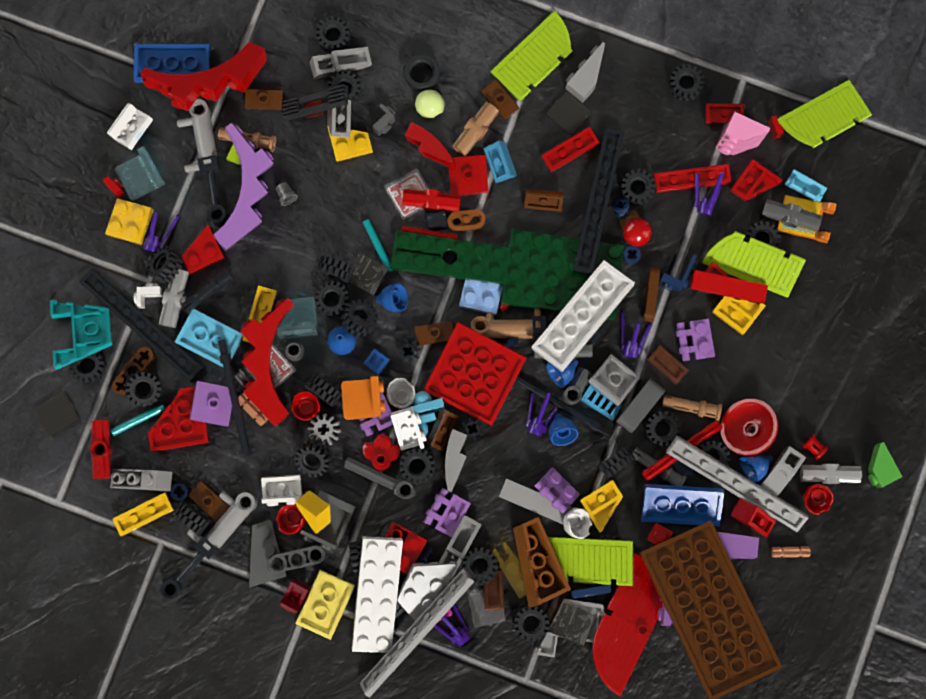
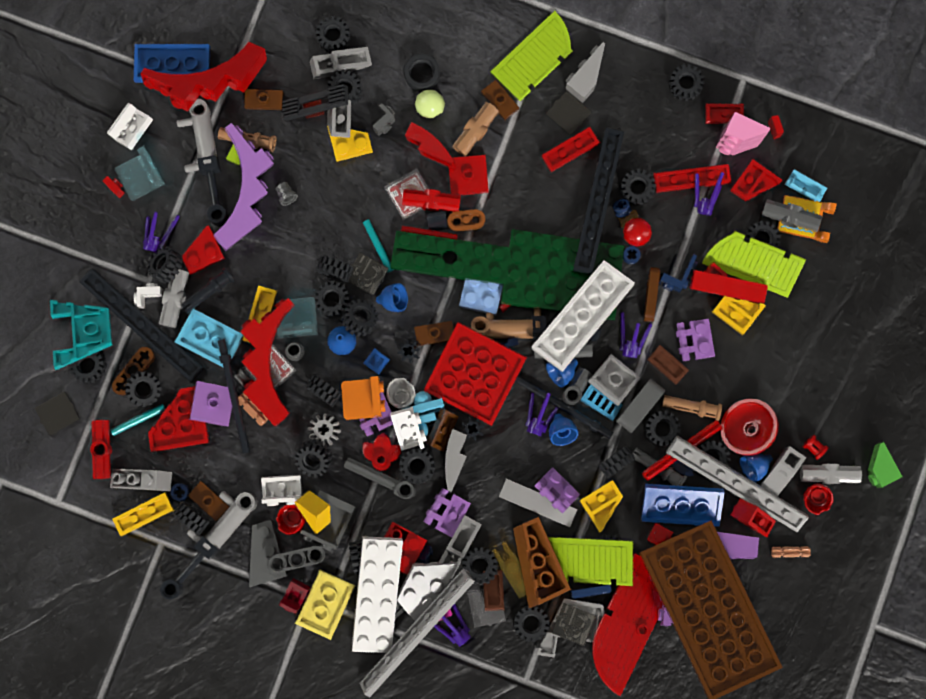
(129, 221): yellow plate -> none
(305, 406): red hair -> none
(500, 161): dark azure slope -> none
(543, 200): reddish brown plate -> none
(577, 523): white hair -> none
(826, 115): lime piece -> none

